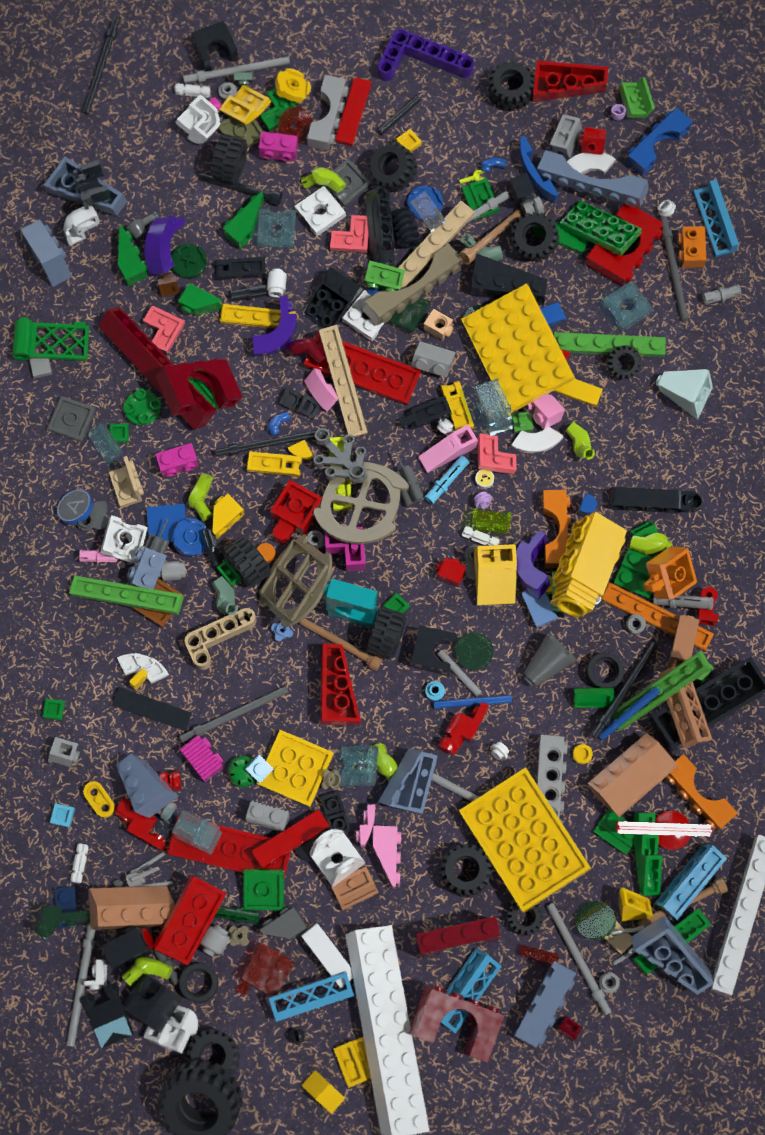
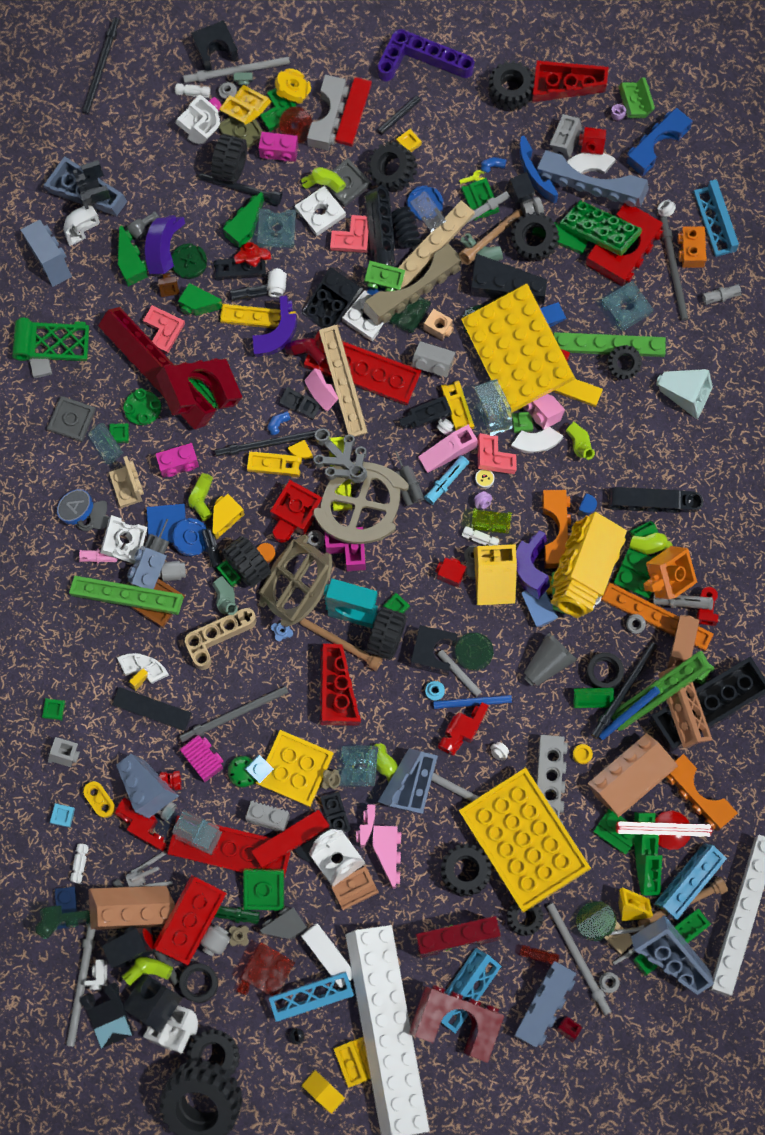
(251, 254): none -> red plate

